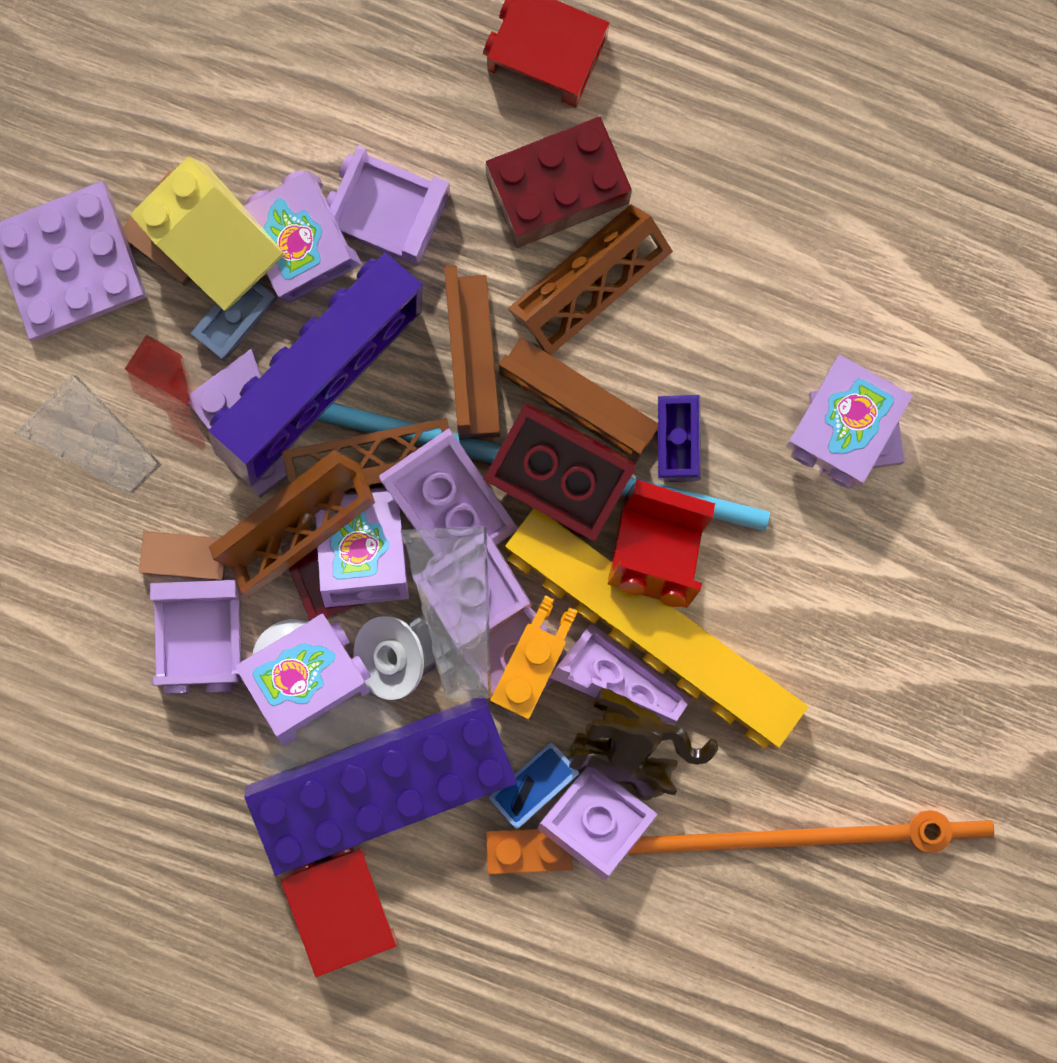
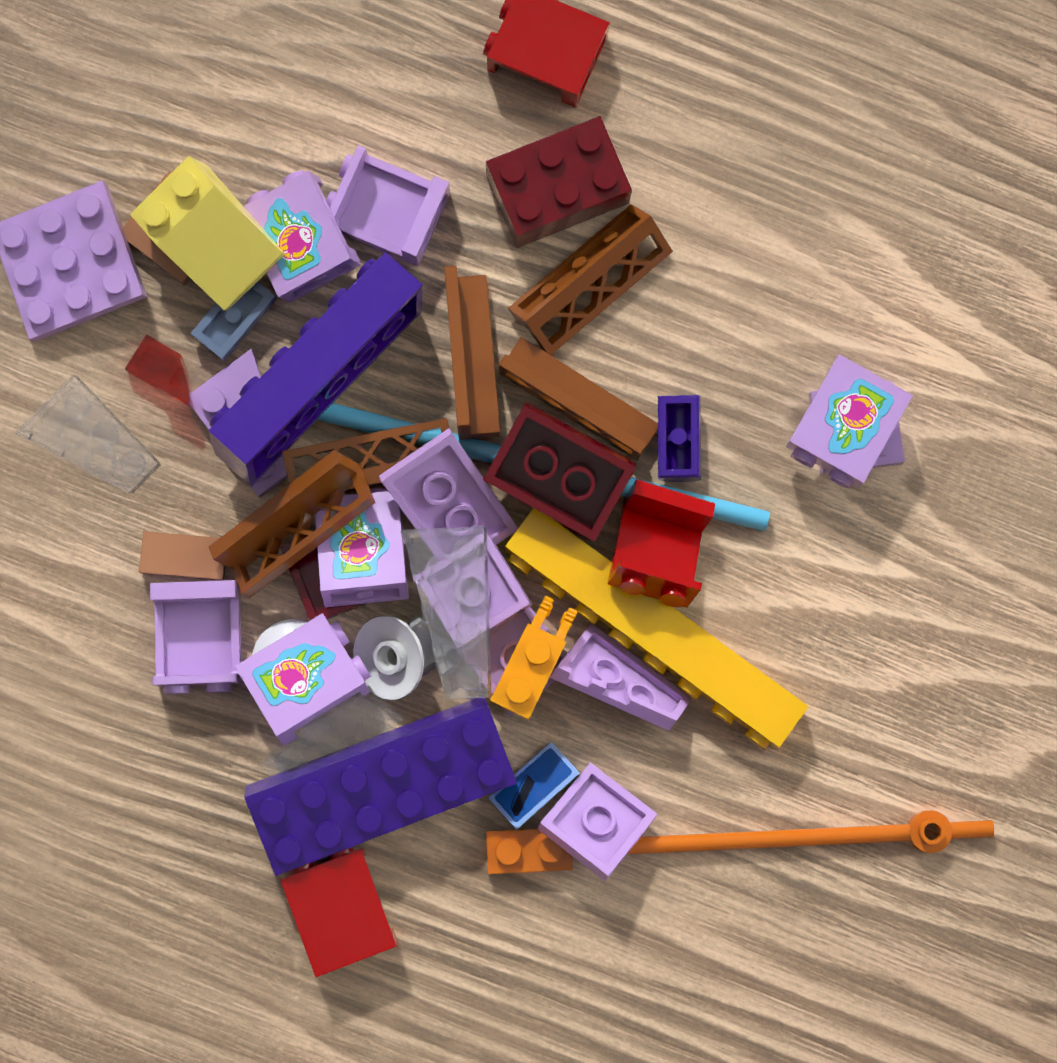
(632, 739): dark brown animal -> none

